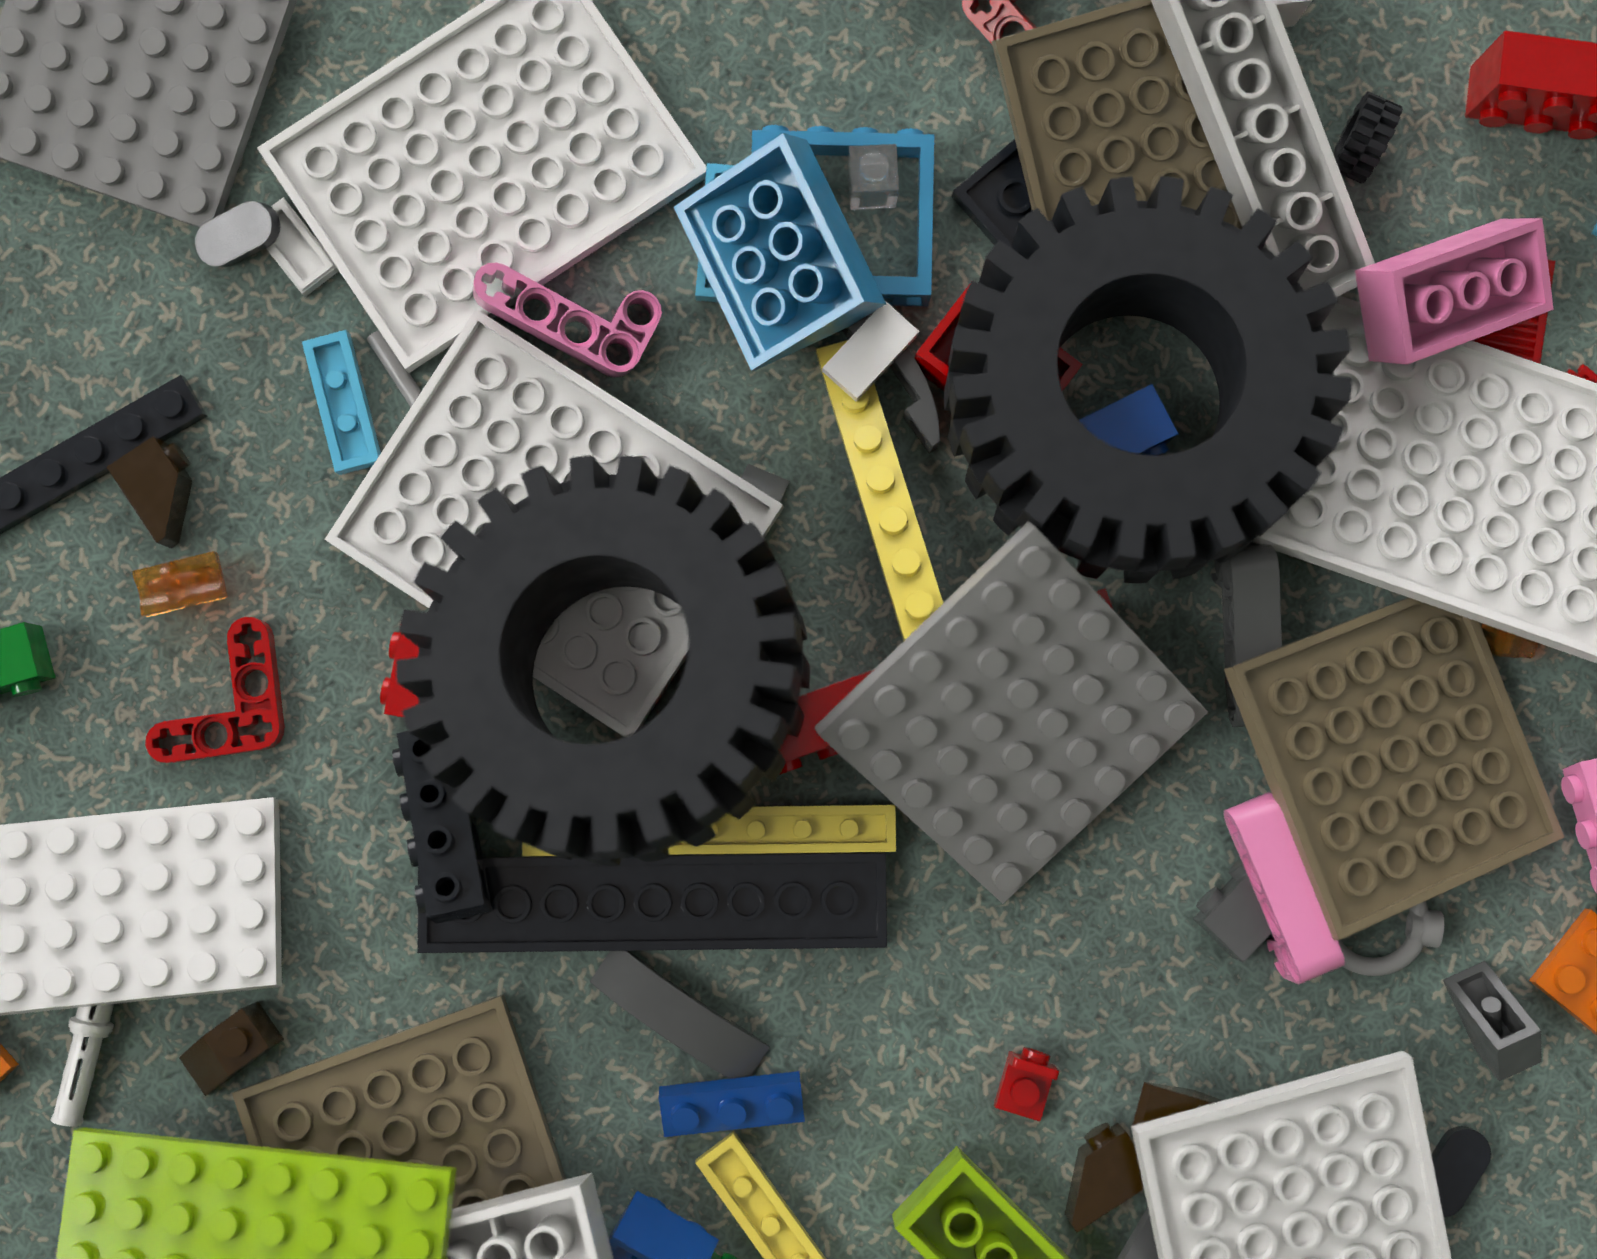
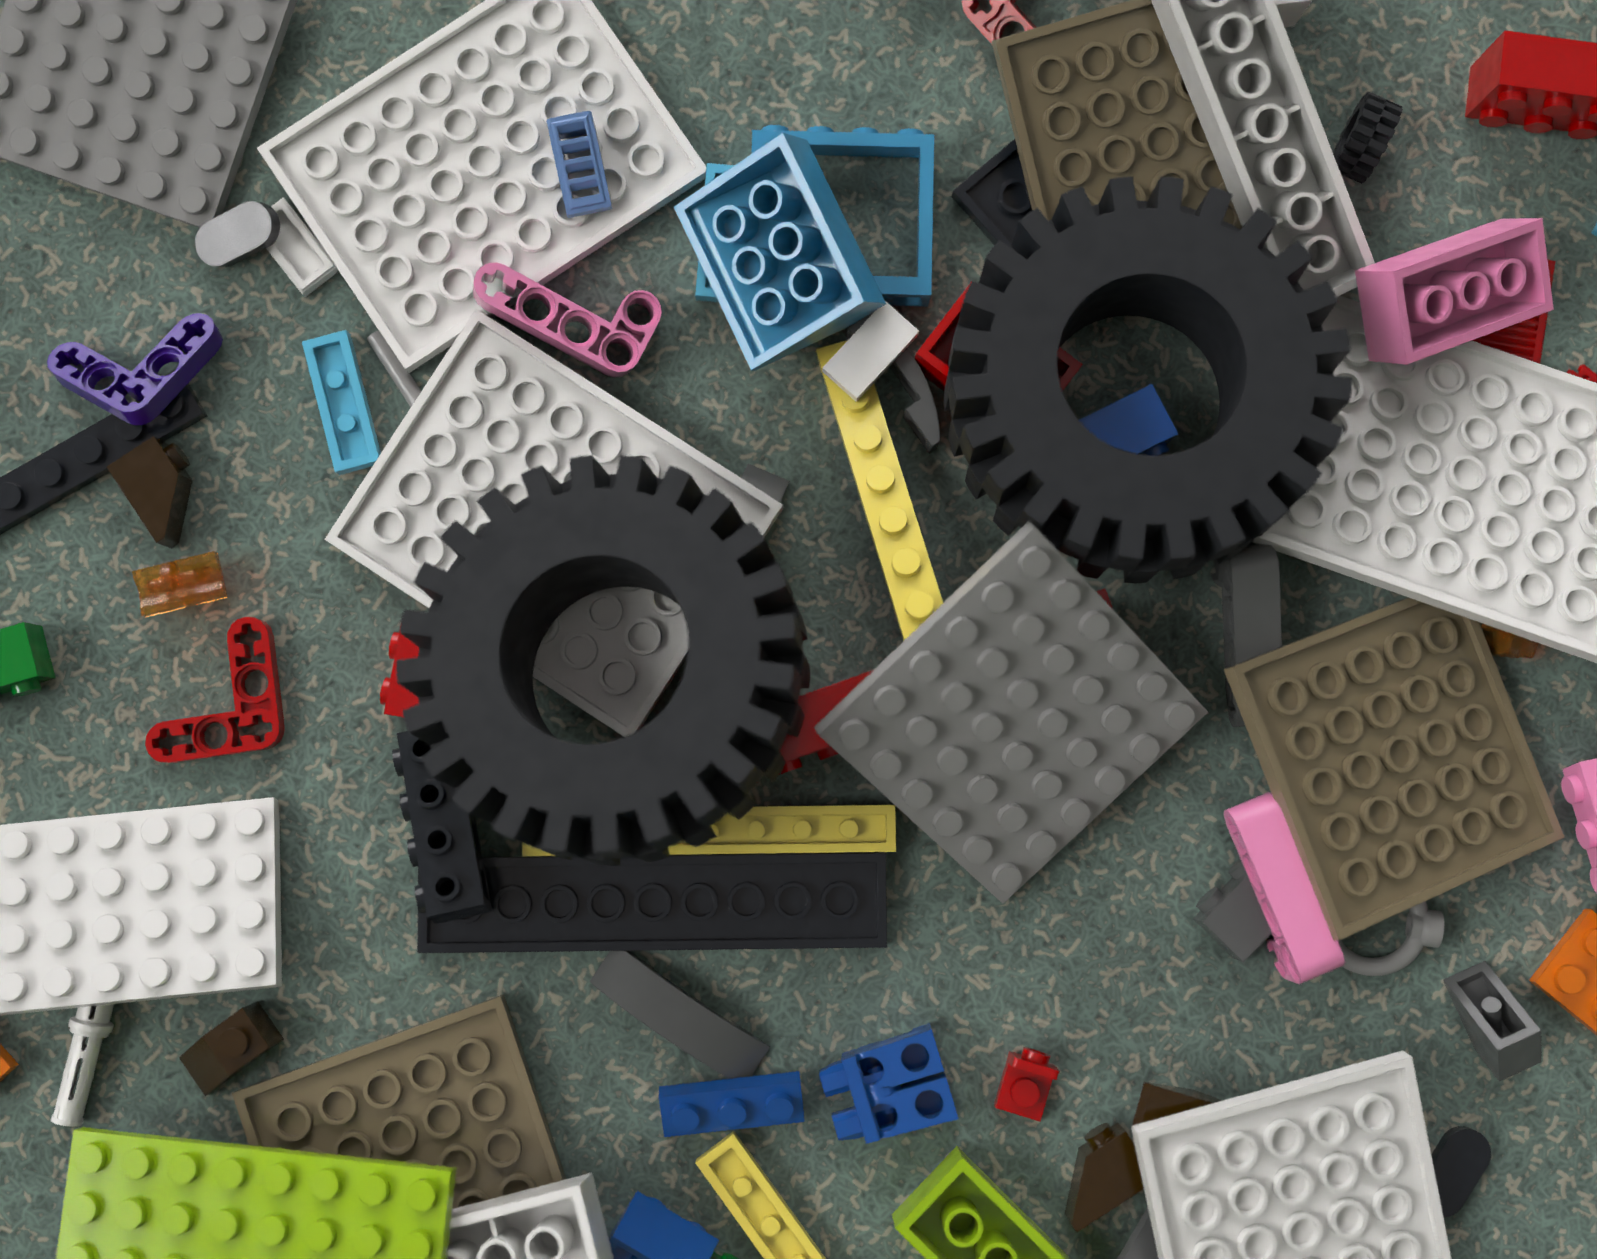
(143, 382): none -> dark purple beam
(572, 126): none -> medium blue slope
(873, 176): clear brick -> none
(894, 1087): none -> blue hips

